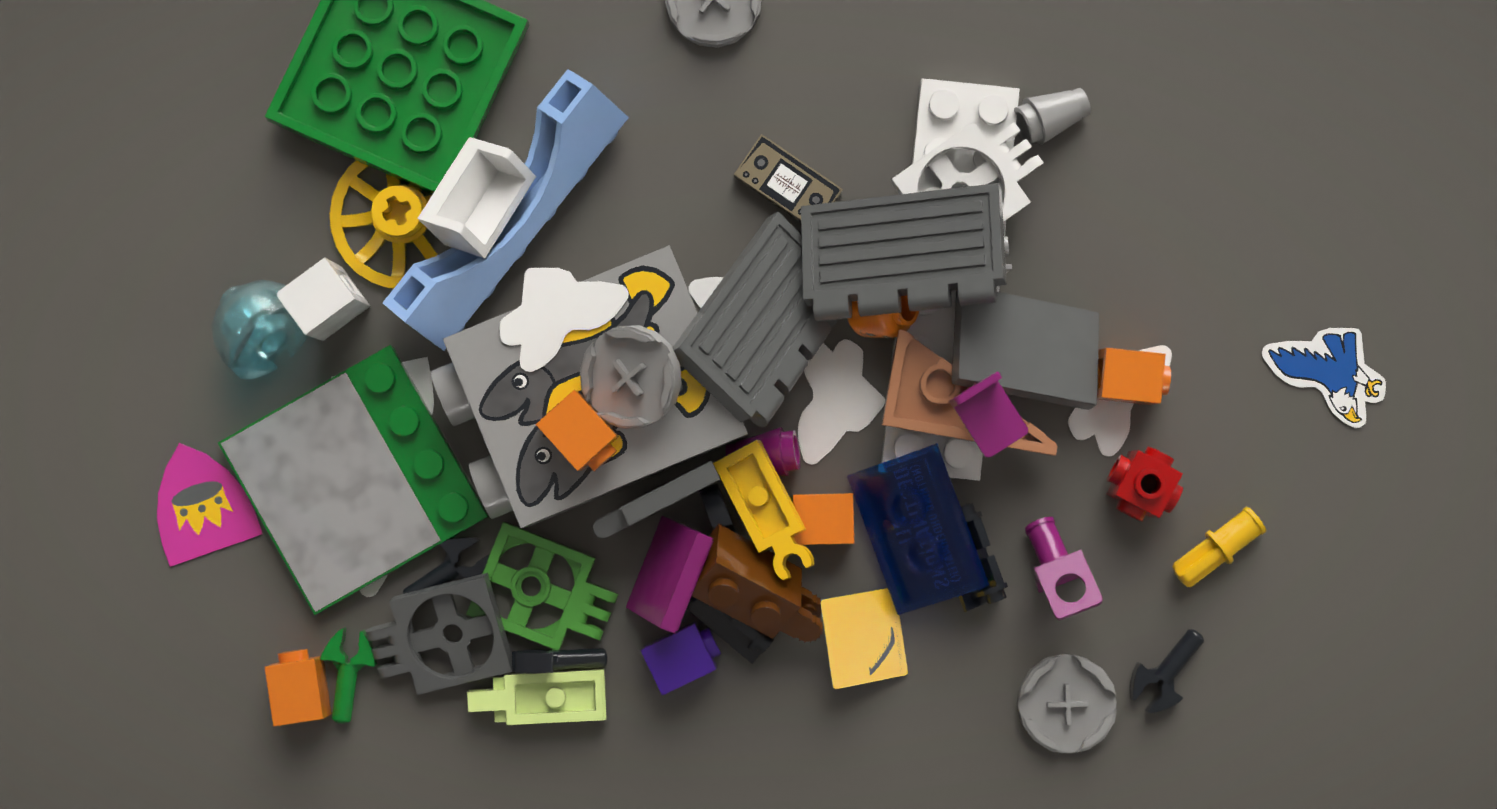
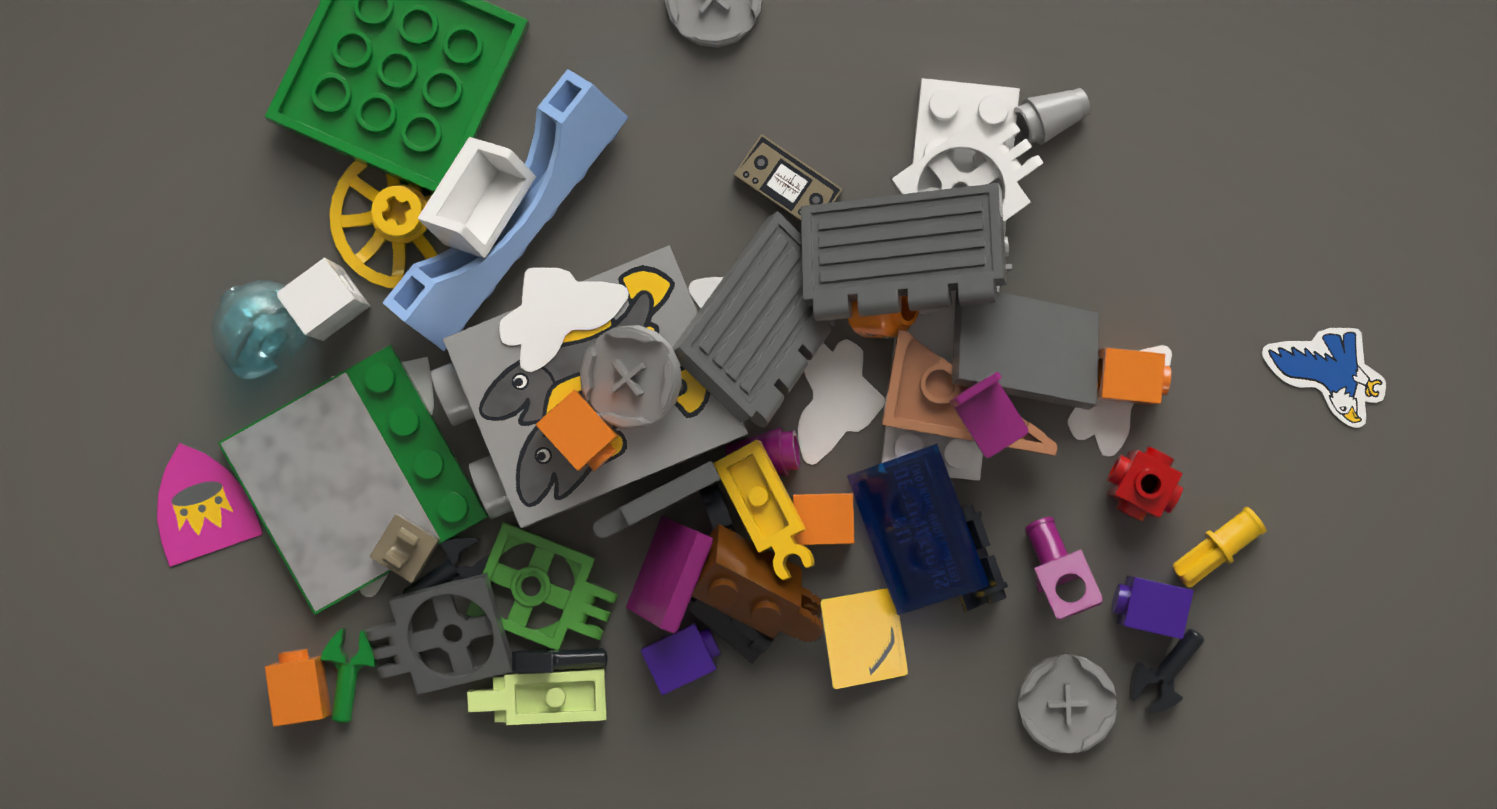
(405, 548): none -> dark tan tile
(1152, 606): none -> dark purple brick

